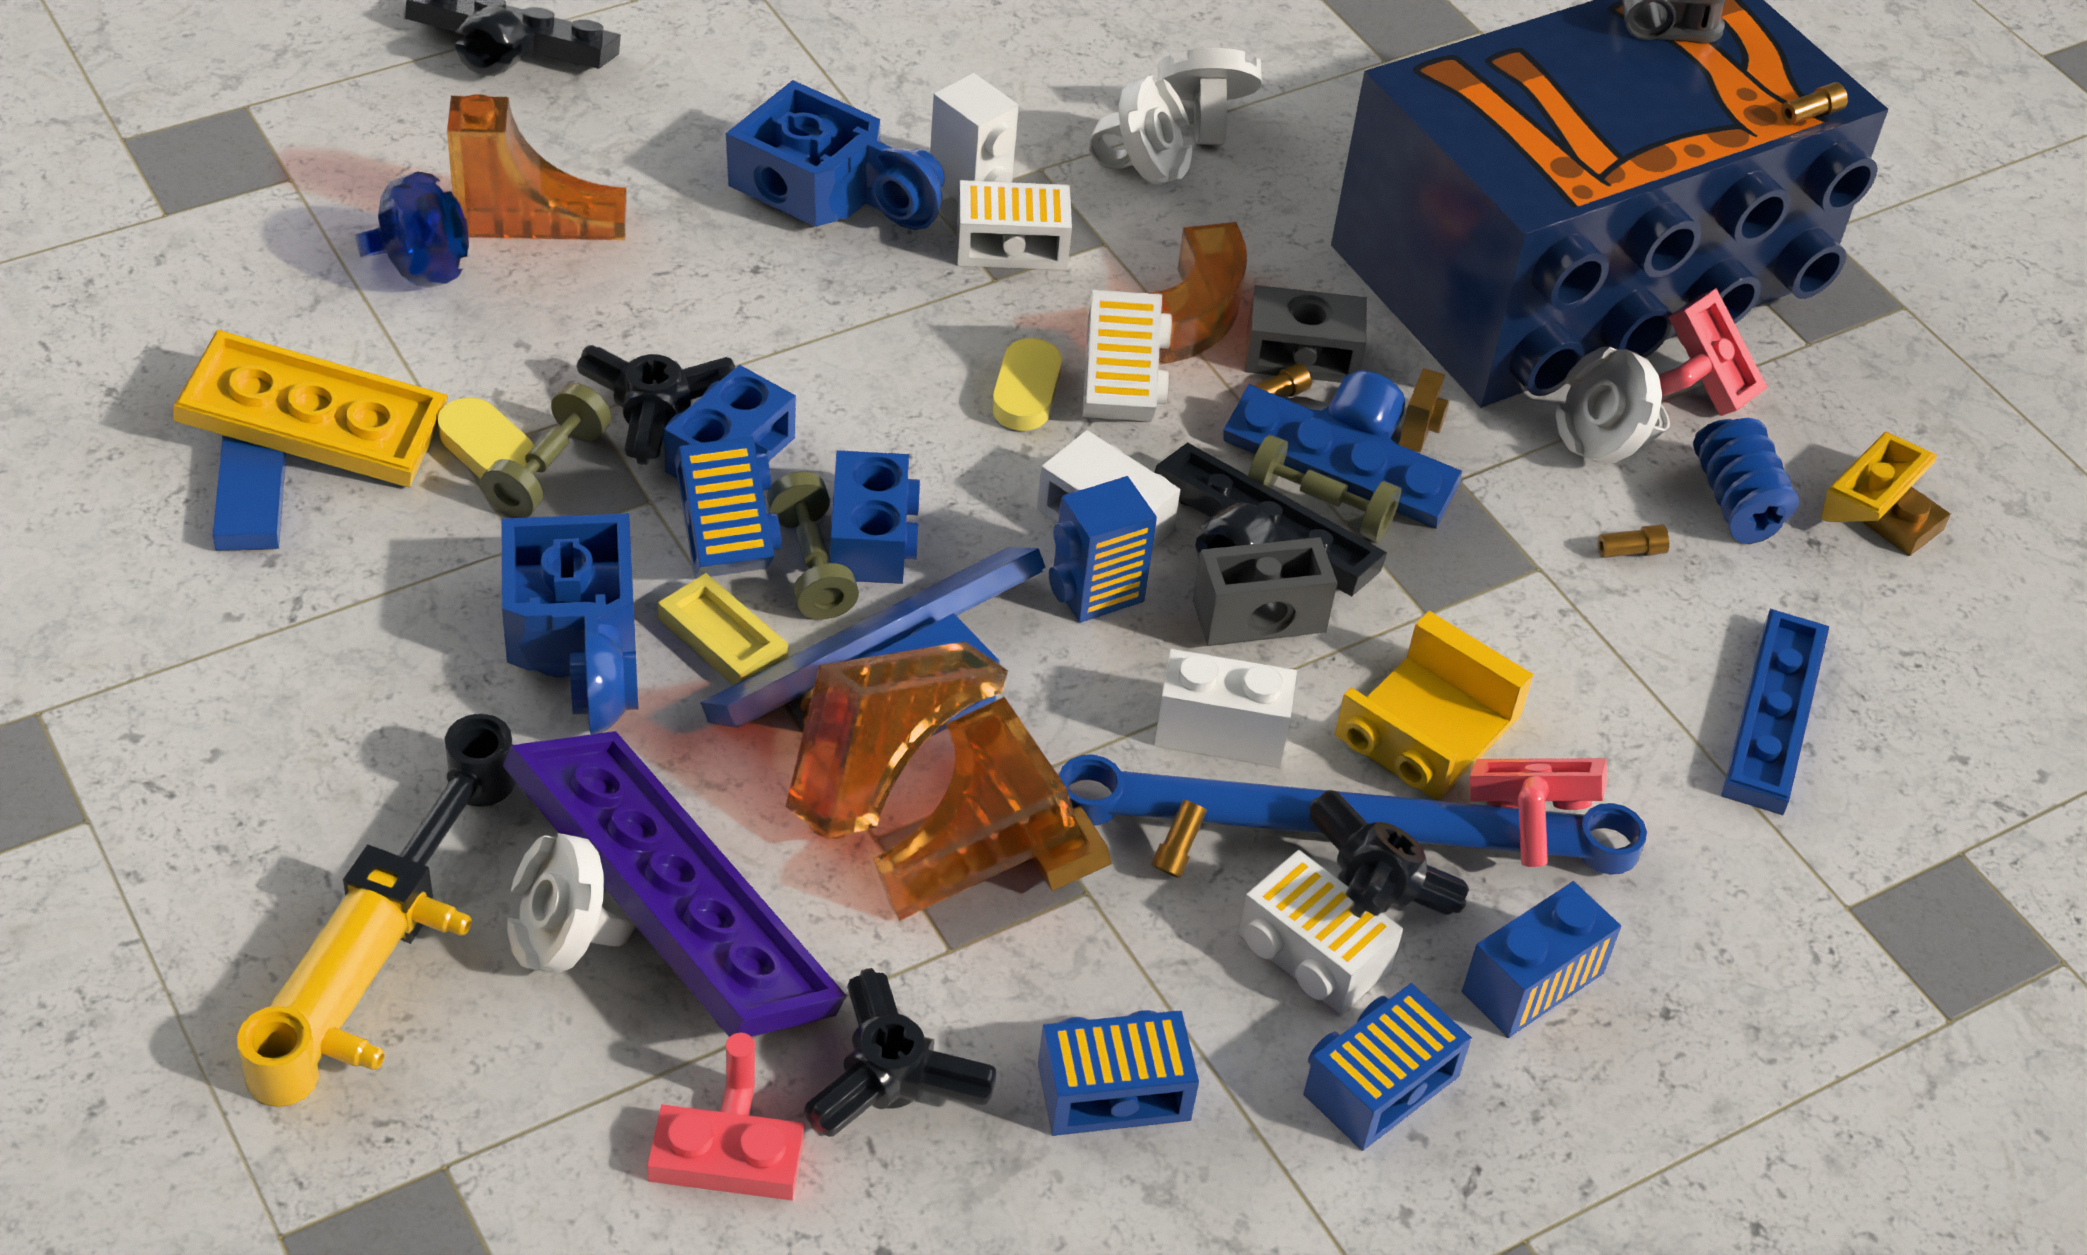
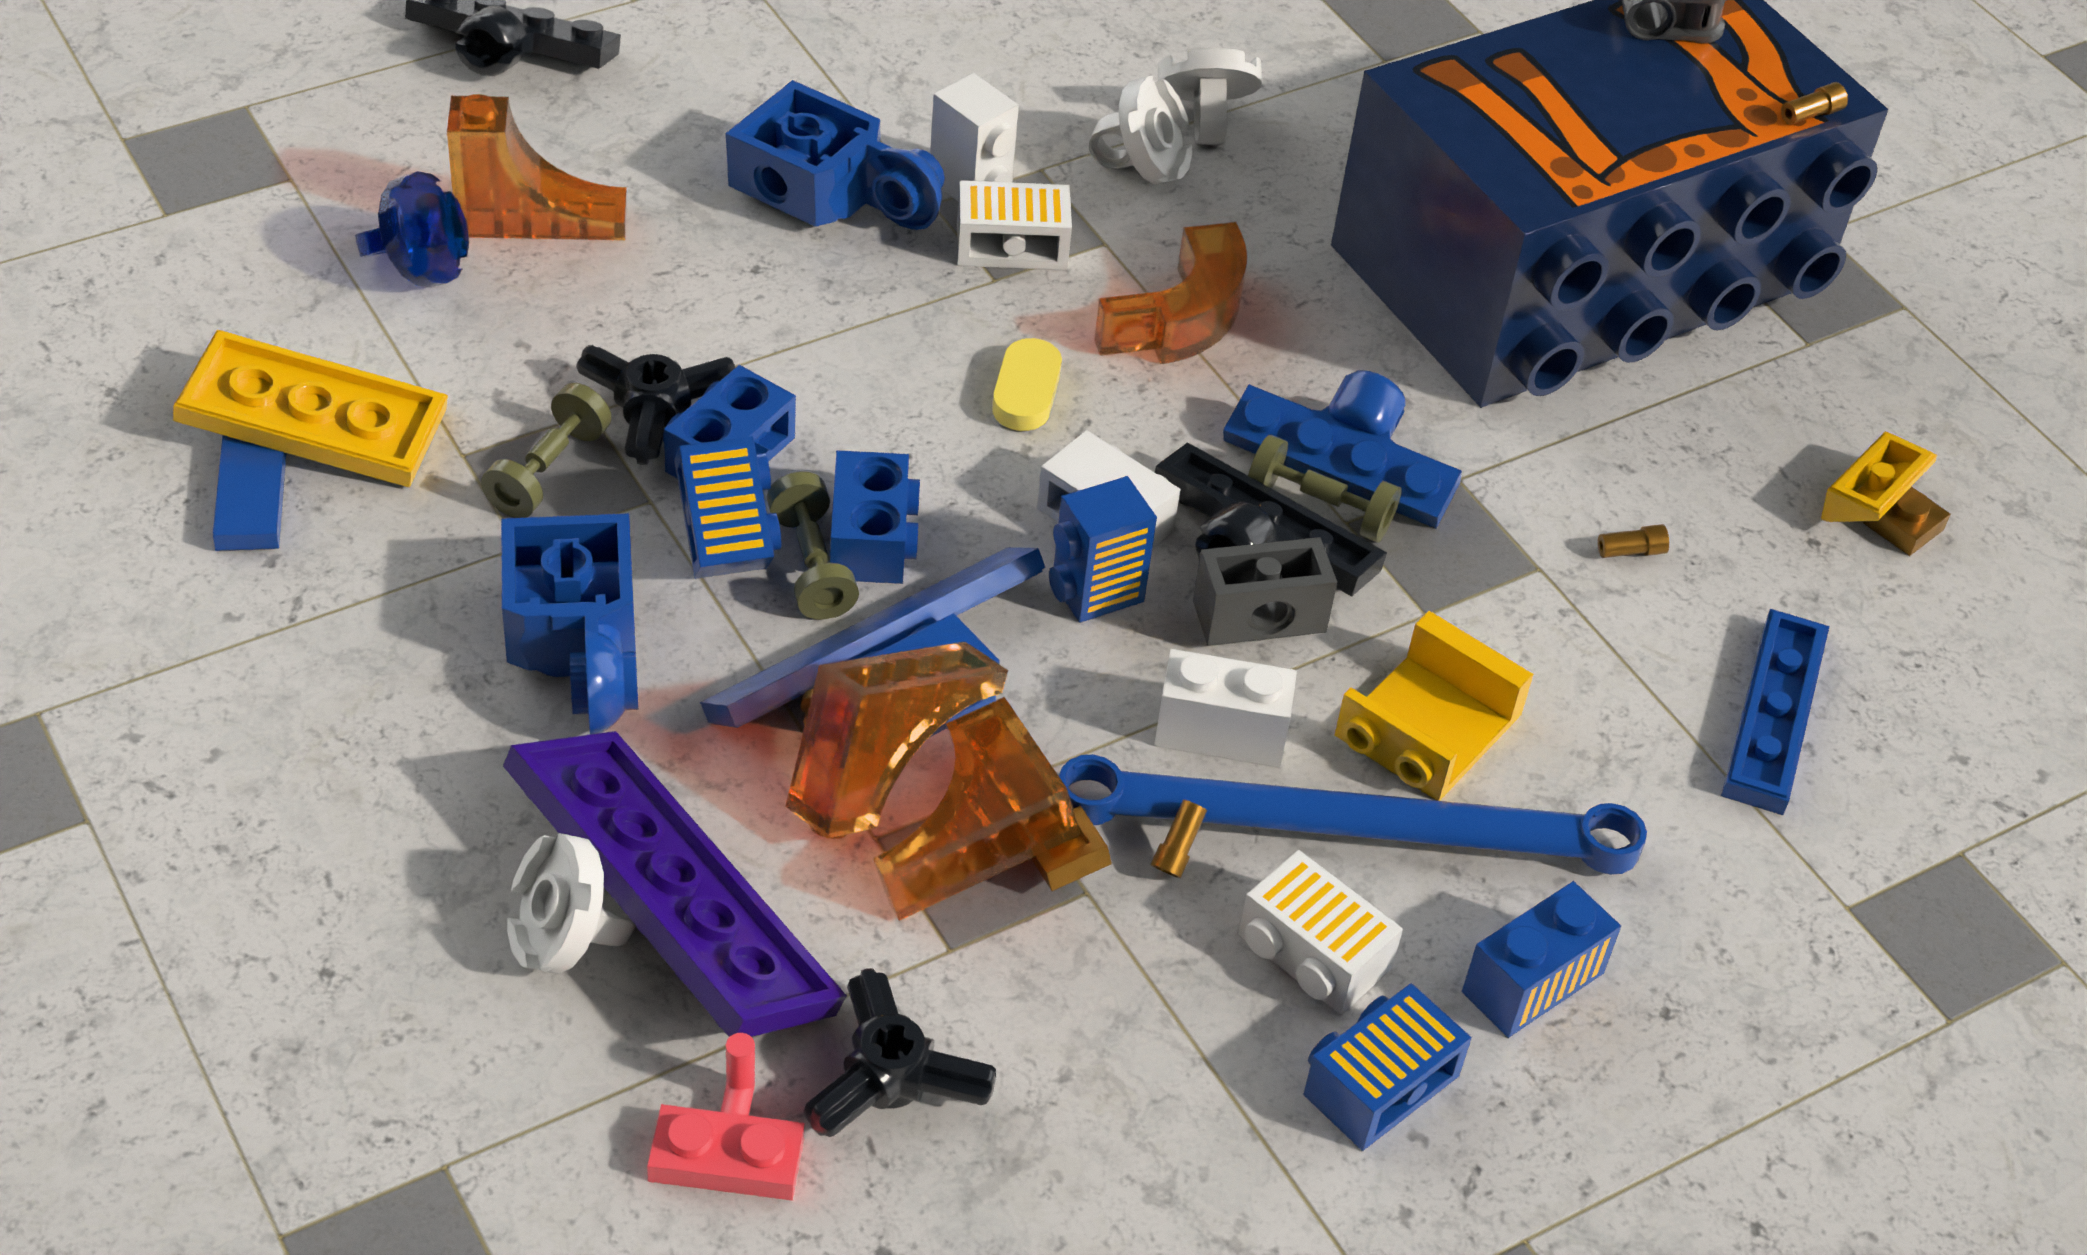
(383, 903): yellow piece -> none
(480, 434): light yellow tile -> none
(721, 629): light yellow tile -> none
(1117, 1072): blue brick -> none
(1124, 356): white brick -> none
(1288, 382): pearl gold piece -> none
(1305, 328): dark grey brick -> none
(1383, 862): black bush -> none
(1424, 411): pearl gold plate -> none
(1531, 782): coral plate -> none
(1611, 406): white tile -> none
(1715, 355): coral plate -> none
(1746, 477): blue piece -> none

